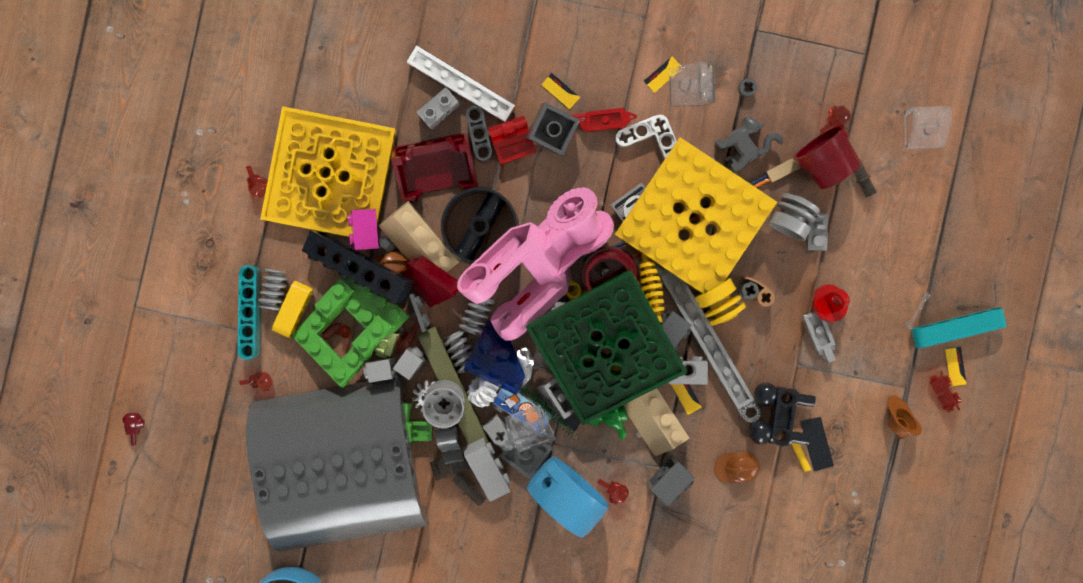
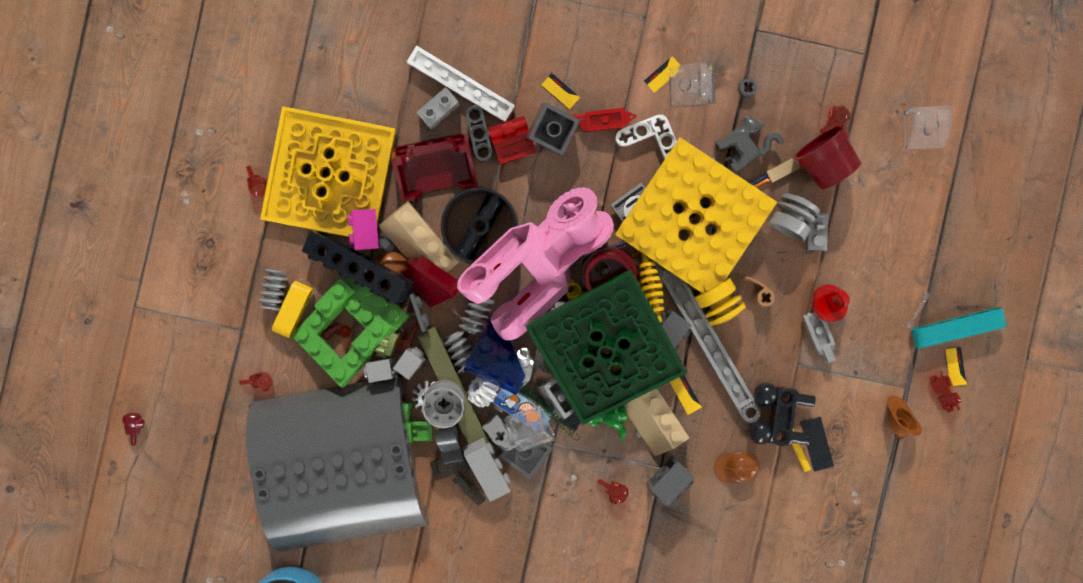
(244, 303): teal beam -> none
(567, 497): dark azure cylinder -> none
(698, 373): light grey brick -> none
(753, 287): dark grey bush -> none
(864, 181): clear smoke axle -> none

